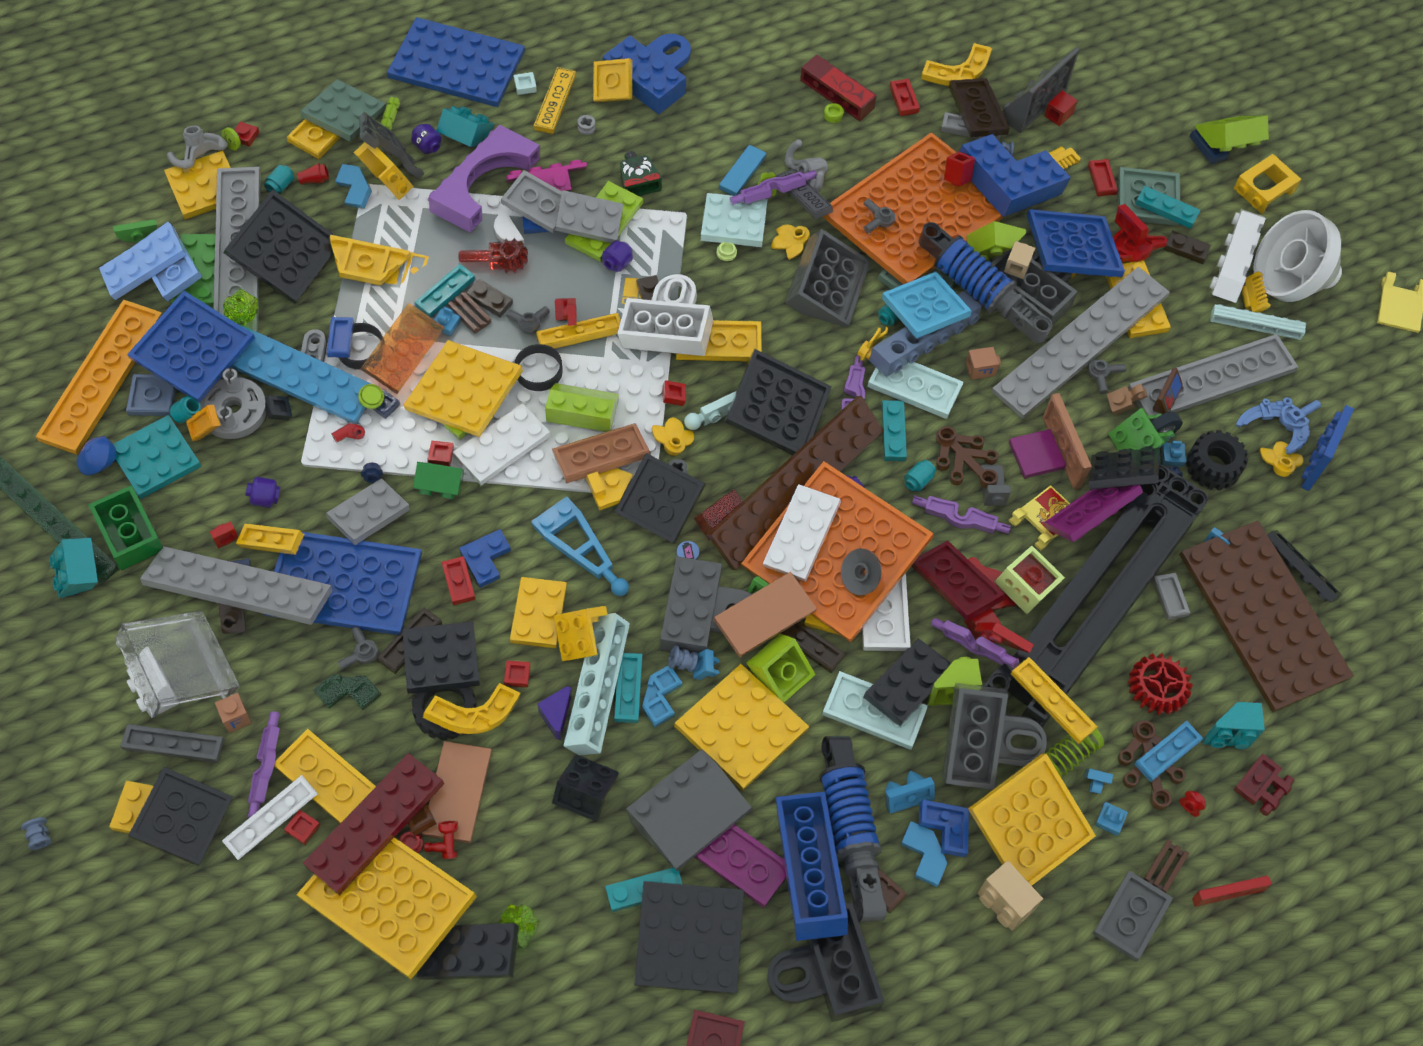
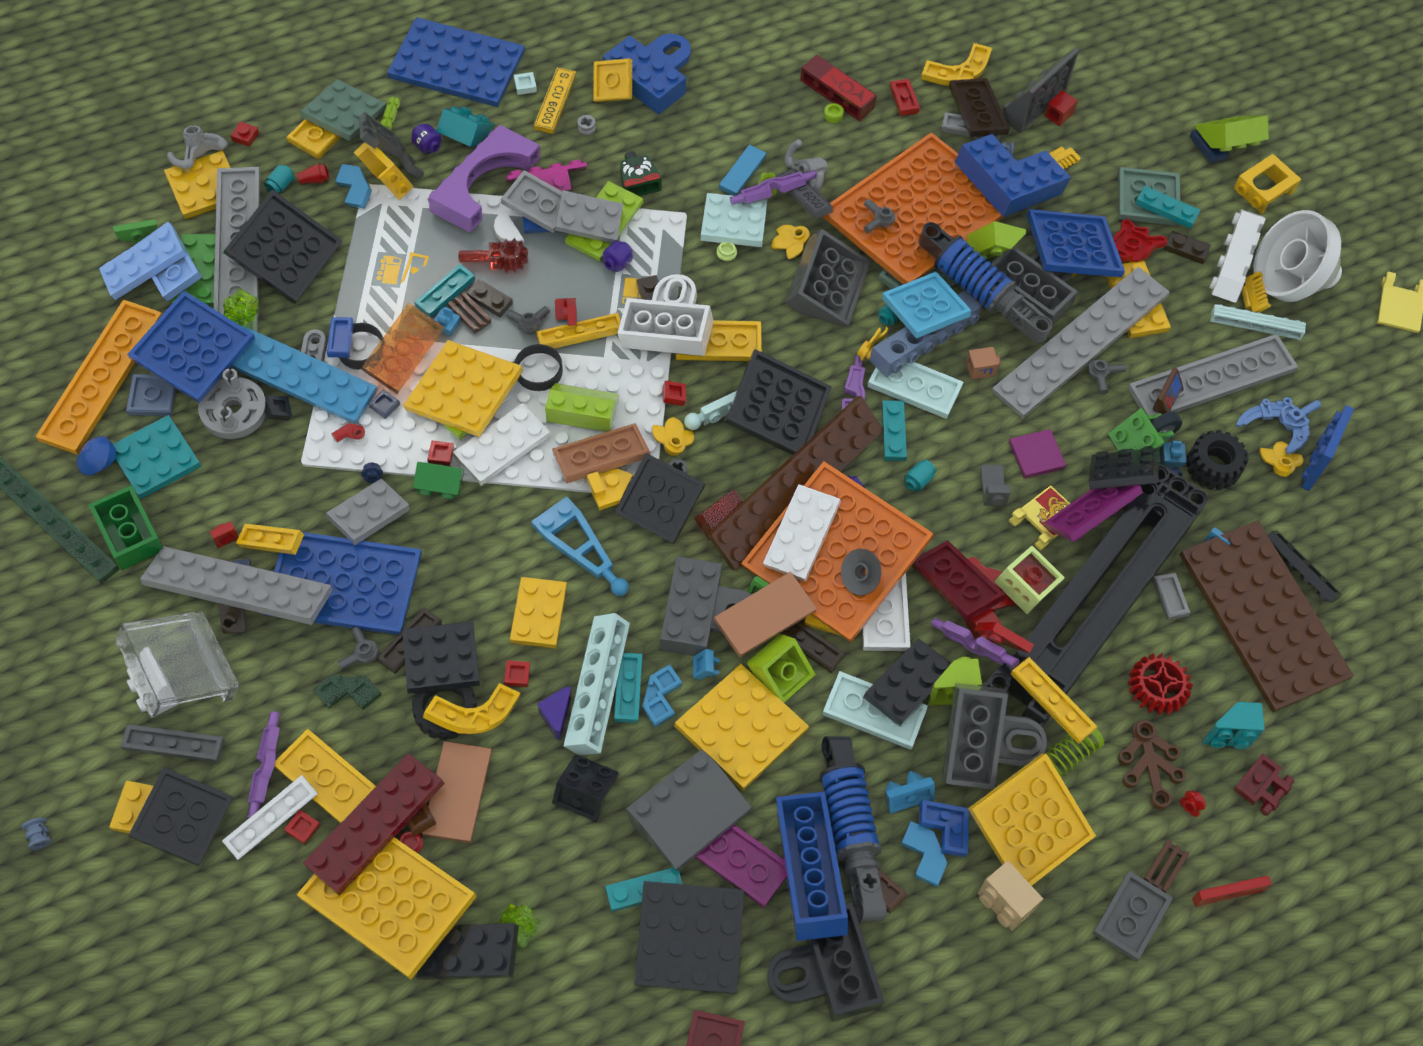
(73, 567): teal slope -> none
(184, 409): teal brick -> none
(203, 422): light orange tile -> none
(232, 138): lime piece -> none
(233, 713): nougat brick -> none
(263, 492): dark purple head -> none
(366, 260): yellow wing -> none
(371, 396): lime piece -> none
(447, 846): red piece -> none
(458, 580): red plate -> none
(479, 556): blue plate -> none
(576, 632): yellow bracket -> none
(682, 659): sand blue bush -> none
(688, 550): tile -> none
(949, 511): medium lavender piece -> none
(959, 169): red brick -> none
(965, 455): reddish brown plant -> none
(1019, 259): tan brick -> none
(1068, 441): nougat tile -> none
(1097, 779): dark azure tile -> none
(1102, 177): red tile -> none
(1111, 818): dark azure tile -> none
(1124, 399): medium nougat plate -> none
(1131, 224): red plate -> none
(1168, 751): dark azure tile -> none

